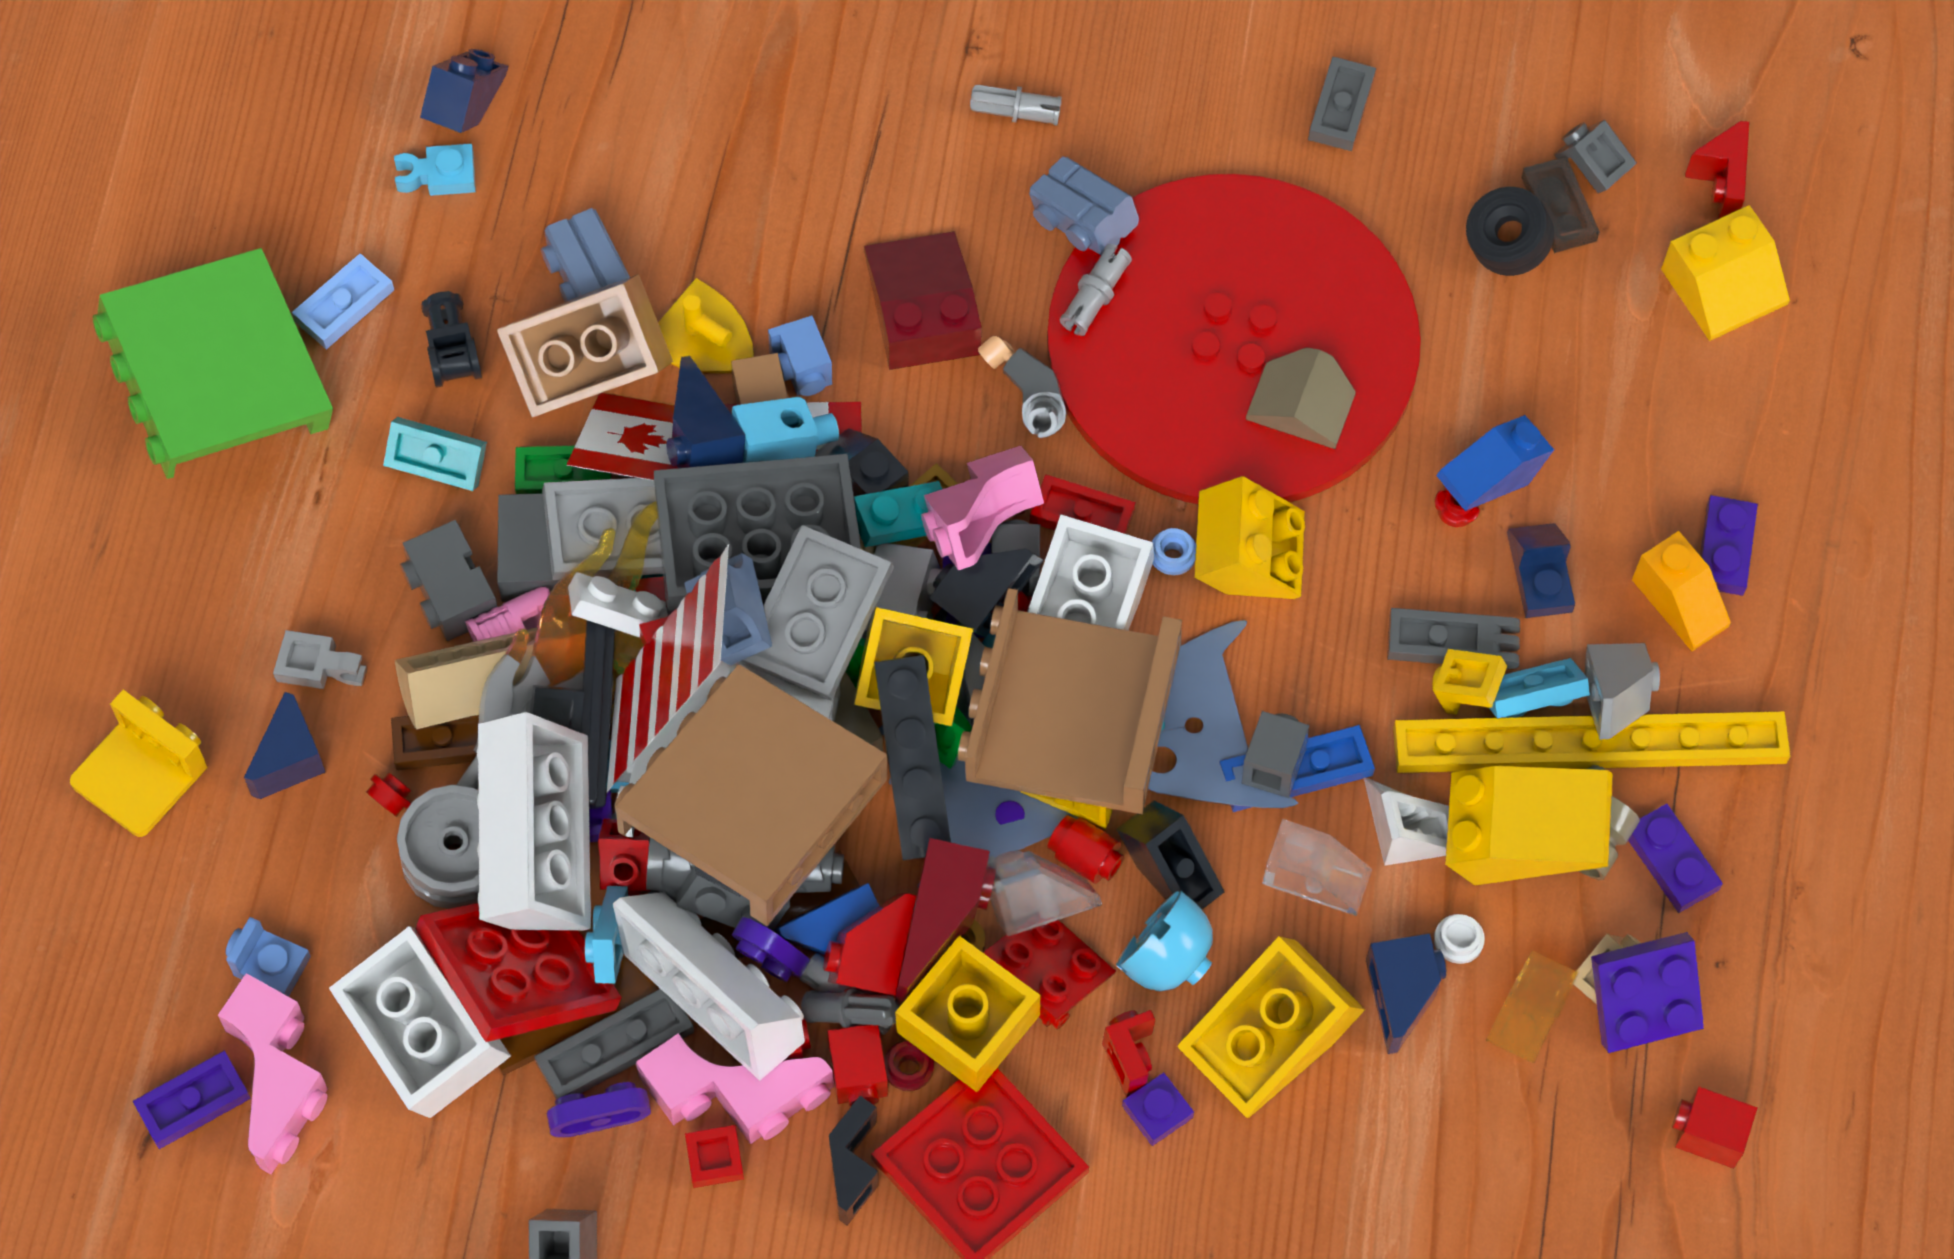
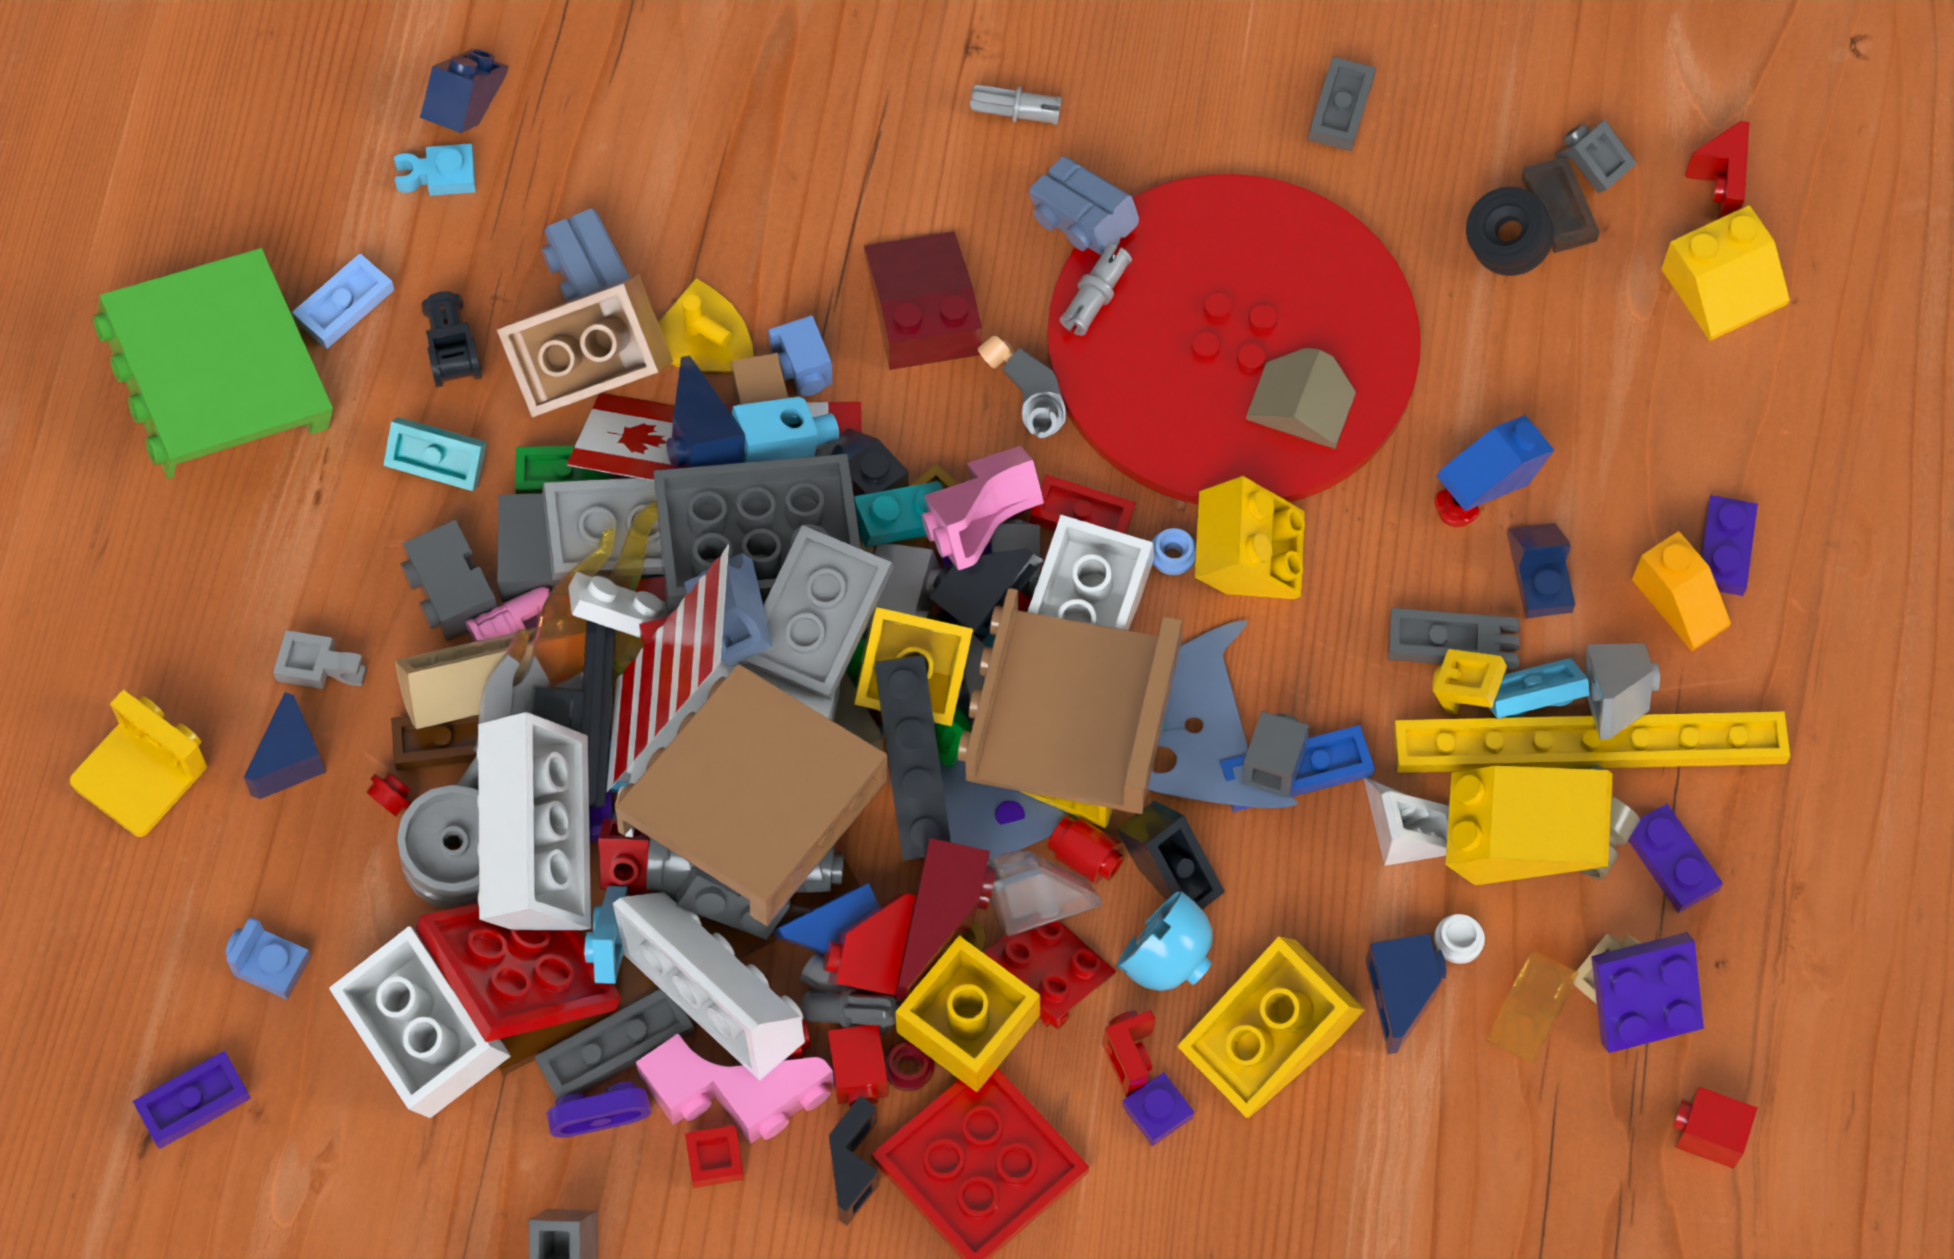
(283, 1088): bright pink arch -> none
(764, 945): dark purple plate -> none
(1316, 868): clear slope -> none

